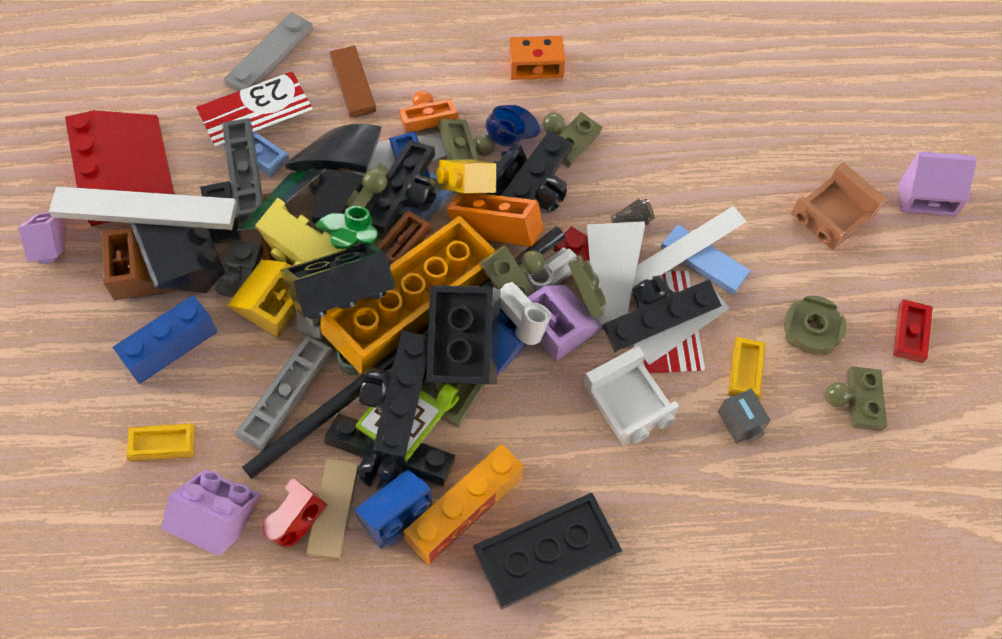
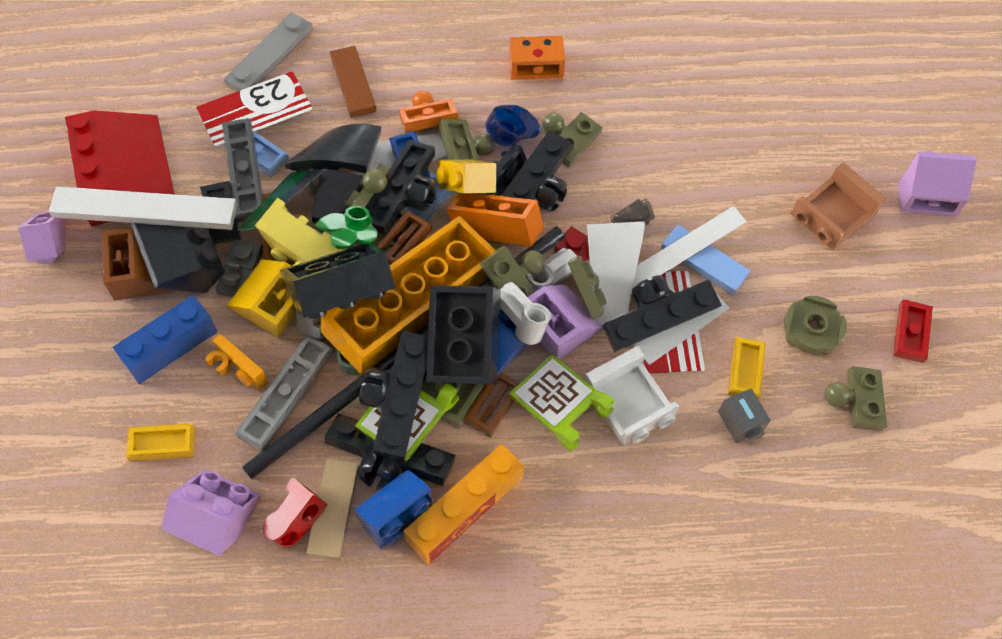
(247, 370): none -> light orange plate
(480, 425): none -> dark orange tile
(546, 550): black plate -> none
(558, 398): none -> flag

